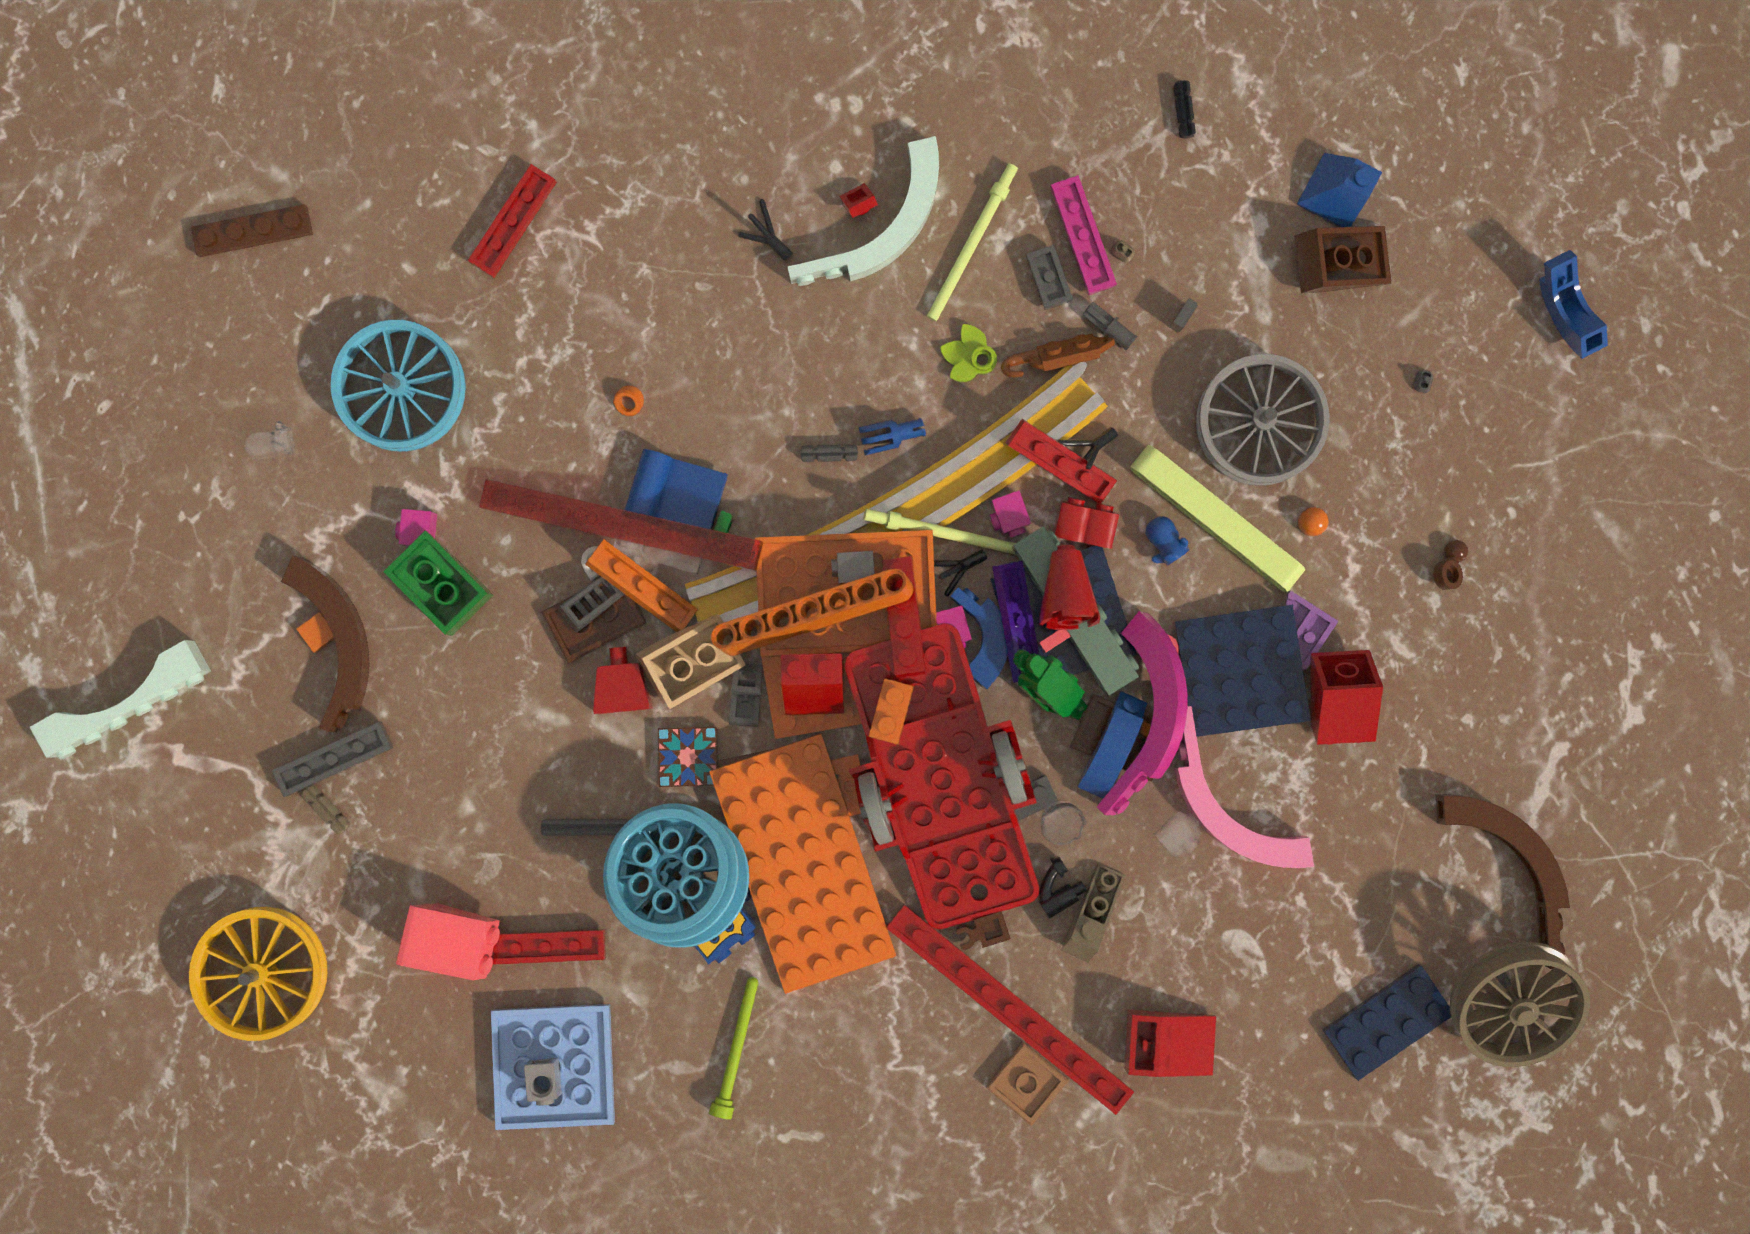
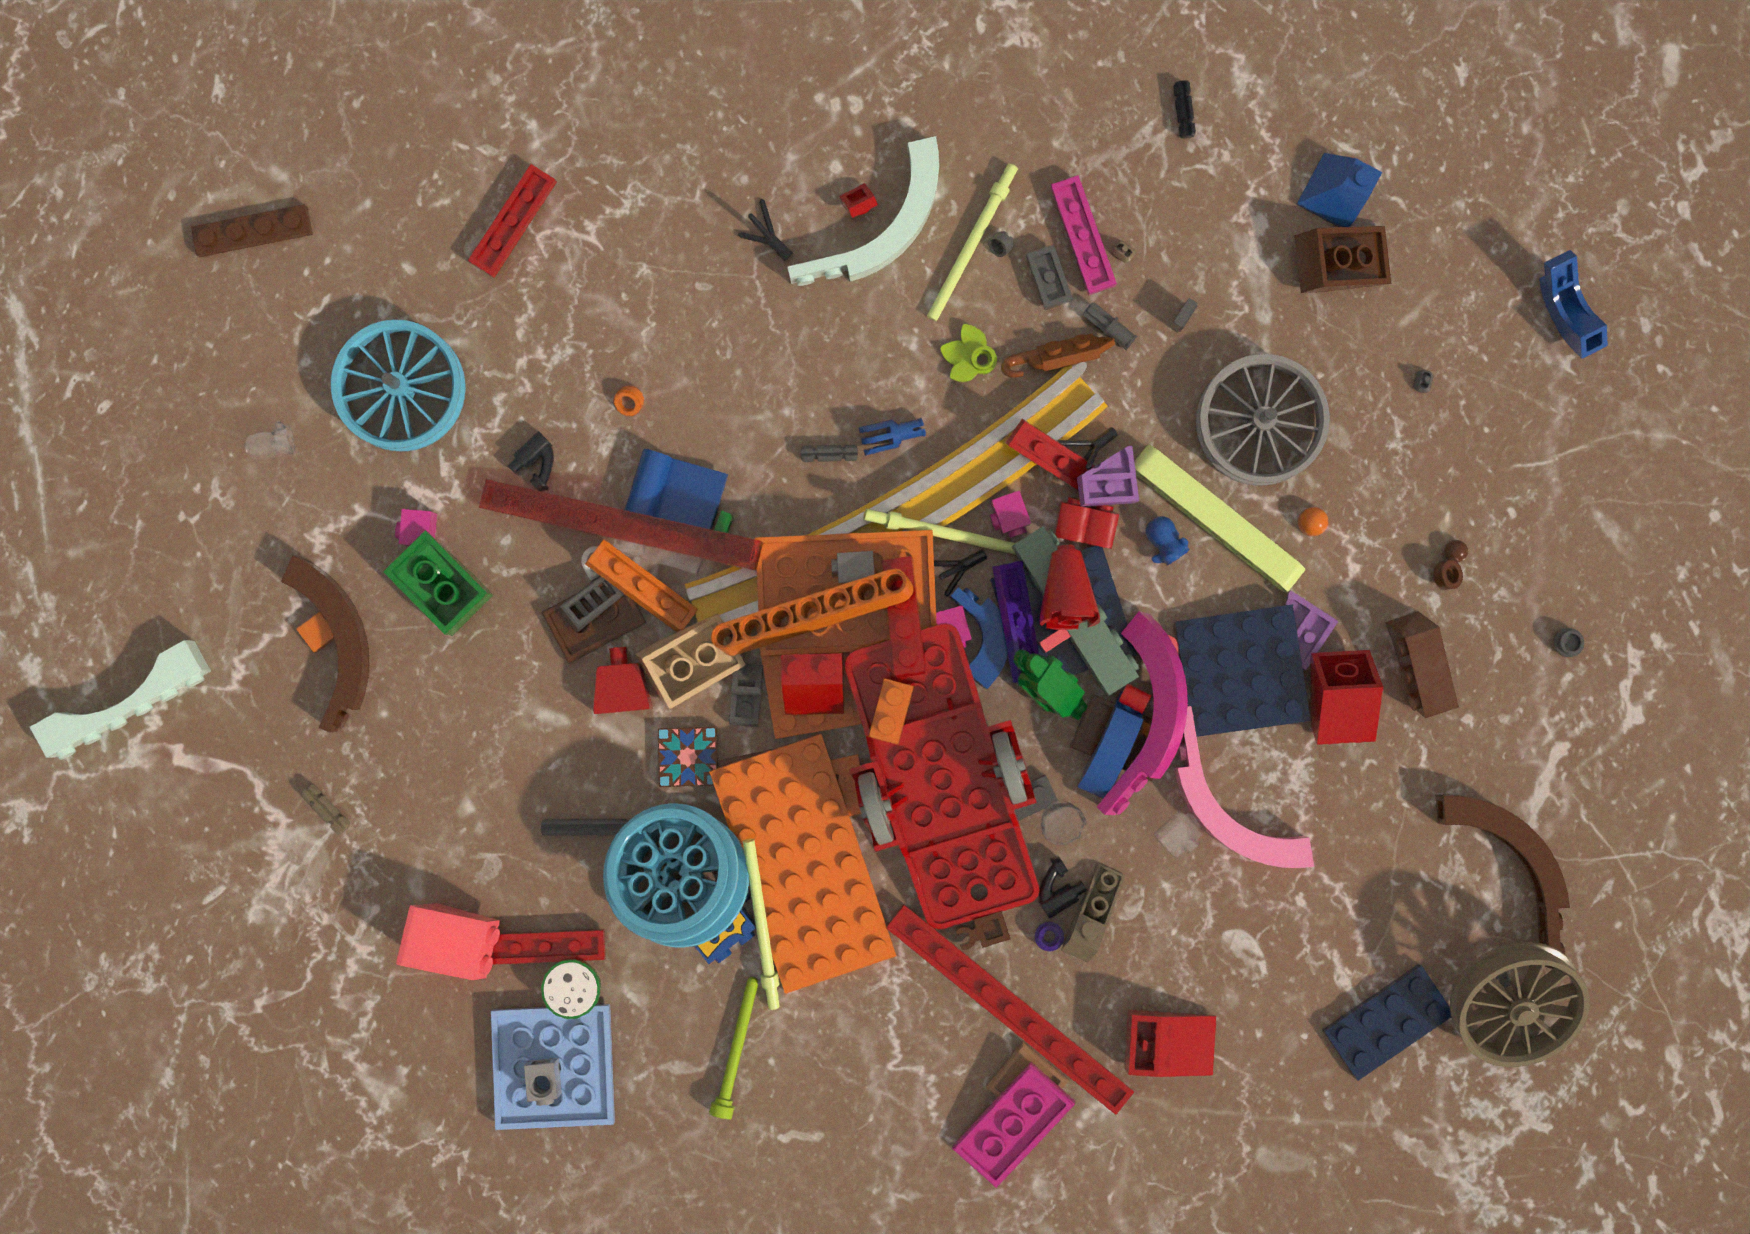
(257, 973): yellow wheel -> none
(332, 759): dark grey plate -> none
(529, 453): none -> black plant
(571, 988): none -> white tile
(769, 977): none -> yellowish green bar
(1000, 238): none -> dark grey hinge
(1013, 1124): none -> dark pink tile
(1049, 945): none -> dark purple plate
(1110, 481): none -> medium lavender wing
(1135, 698): none -> red hinge
(1423, 664): none -> reddish brown wedge
(1569, 642): none -> dark grey plate

